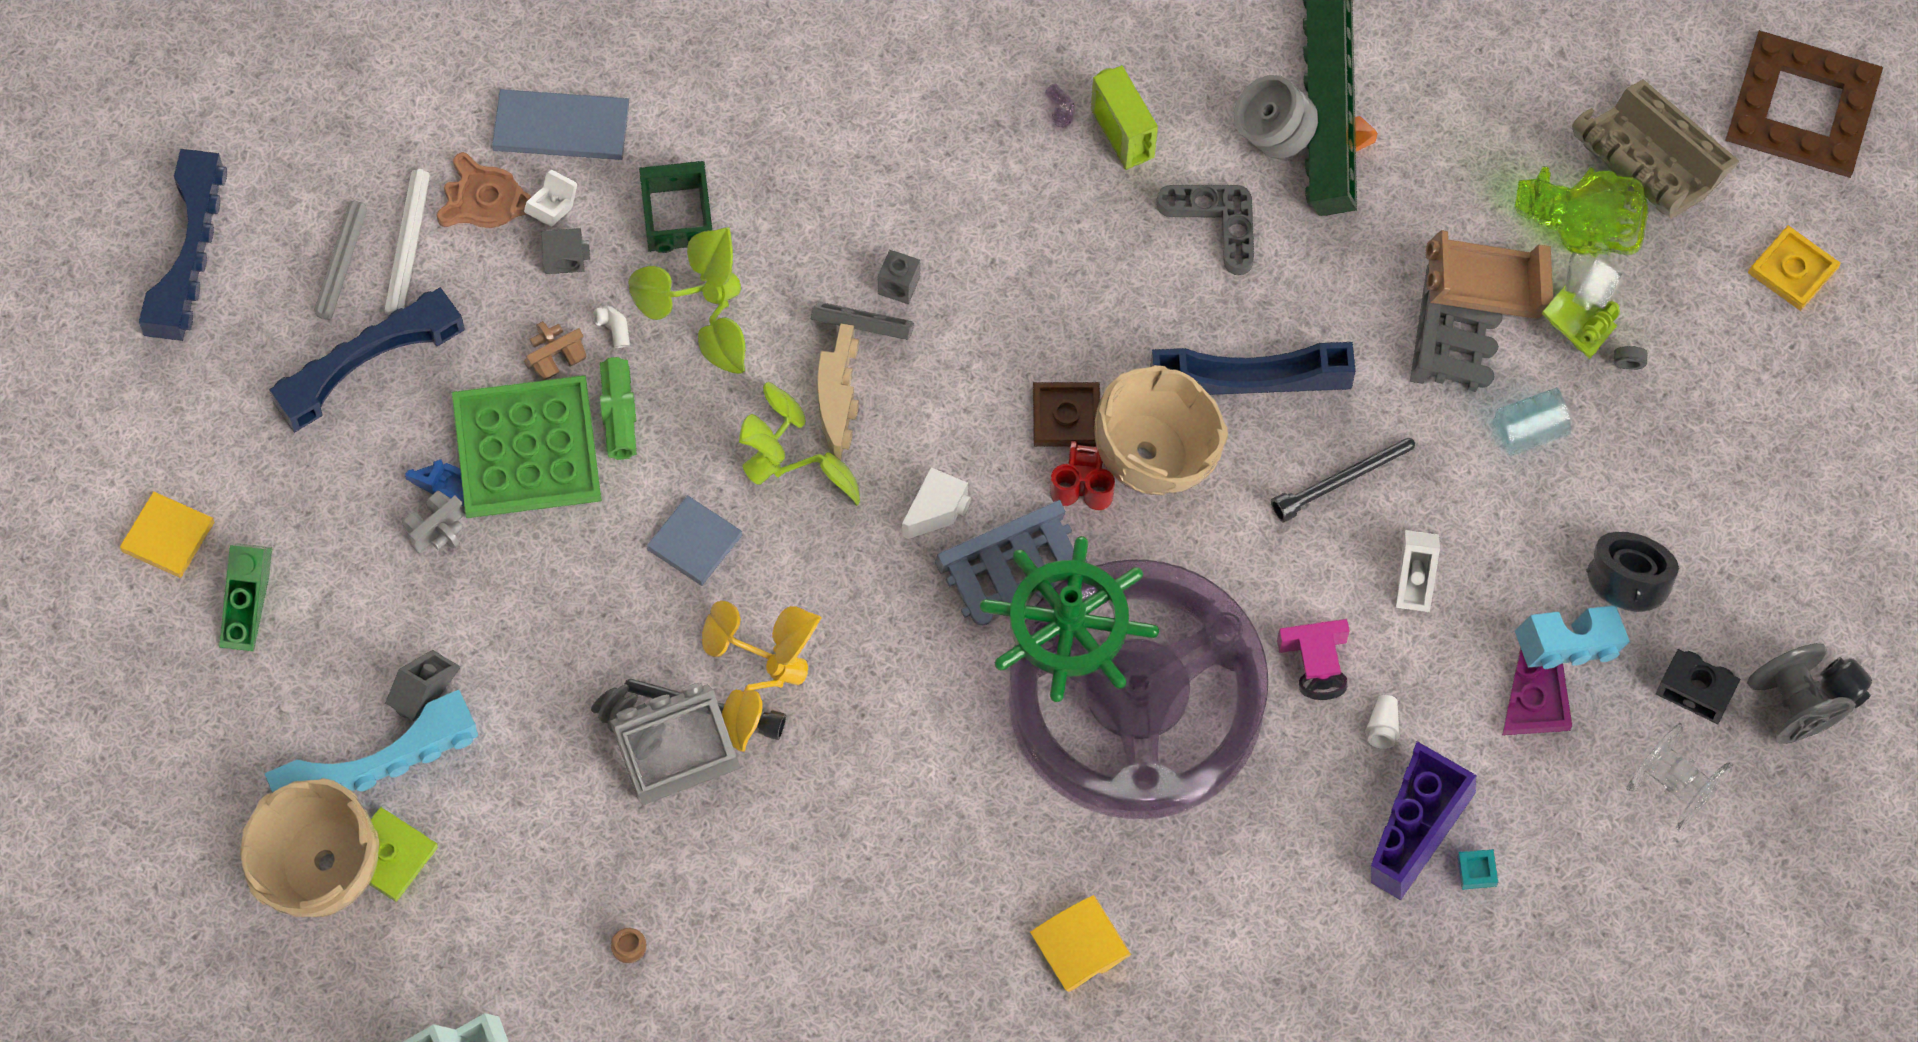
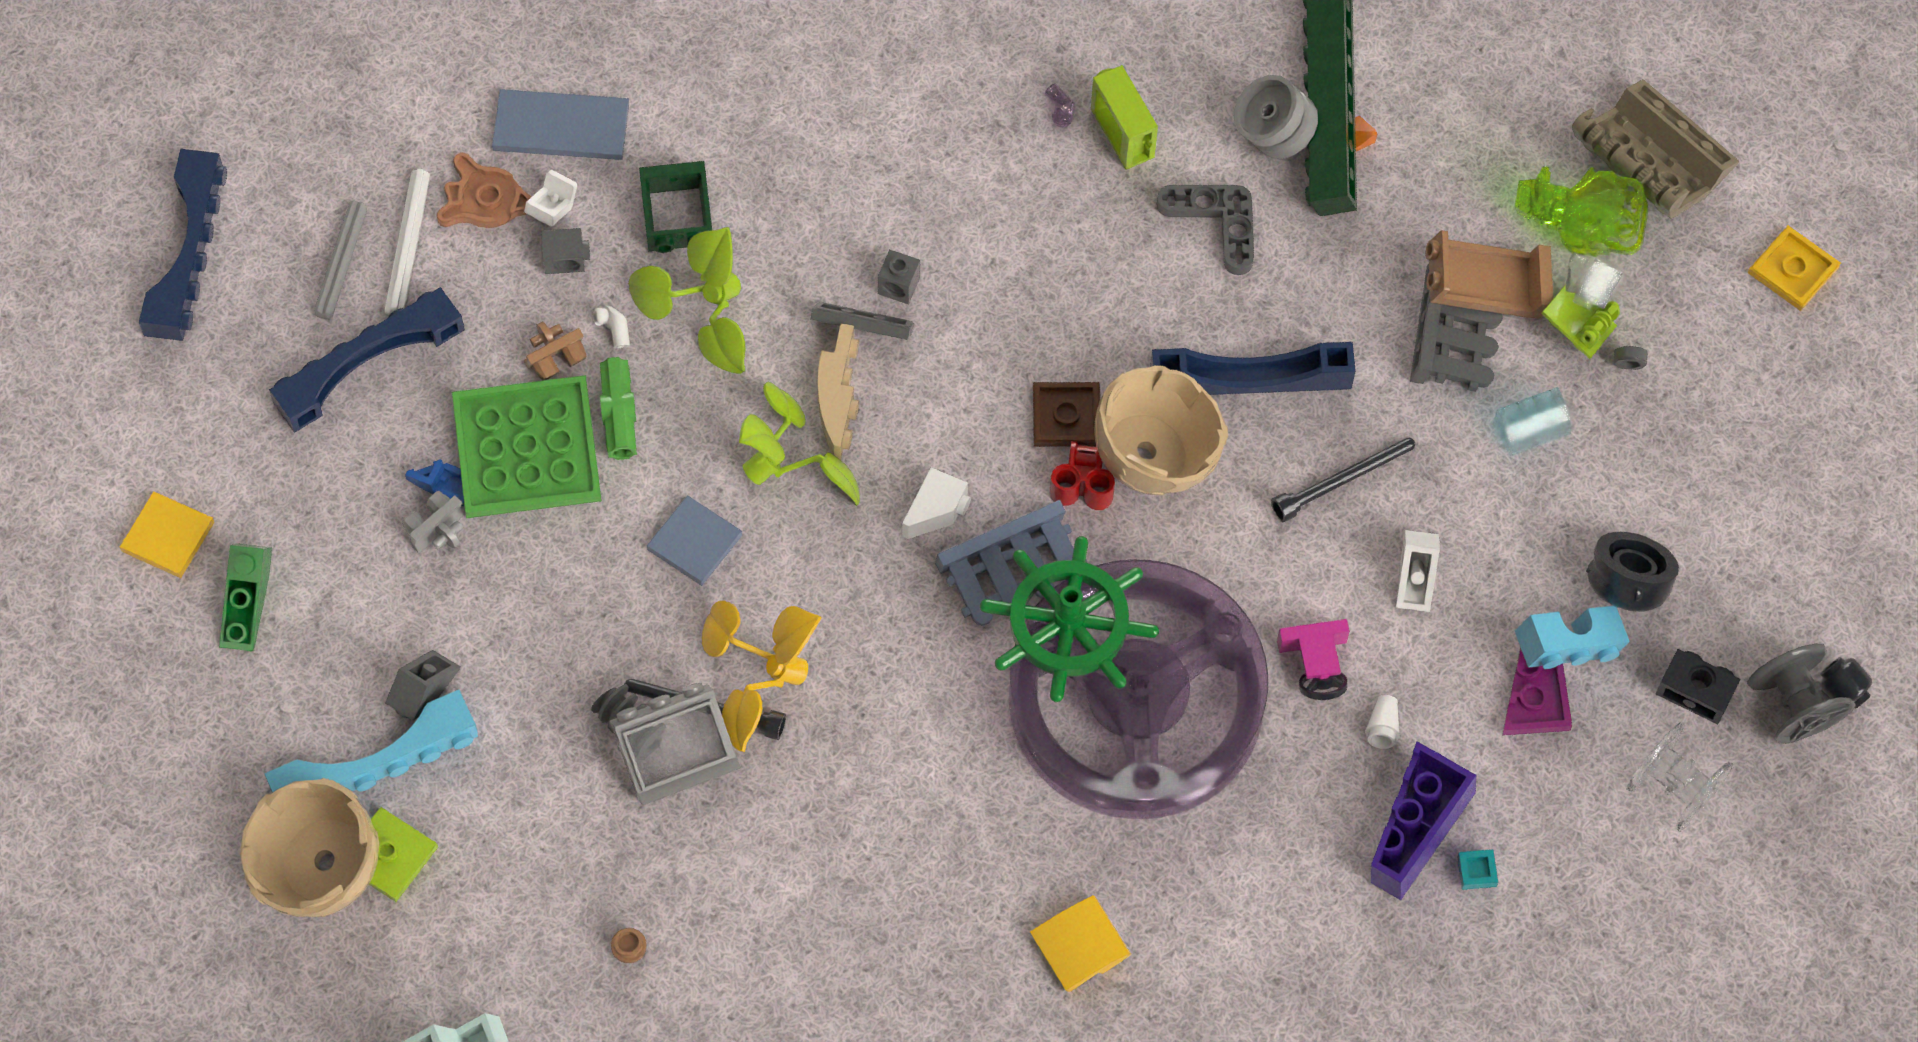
(1755, 131): reddish brown plate -> none

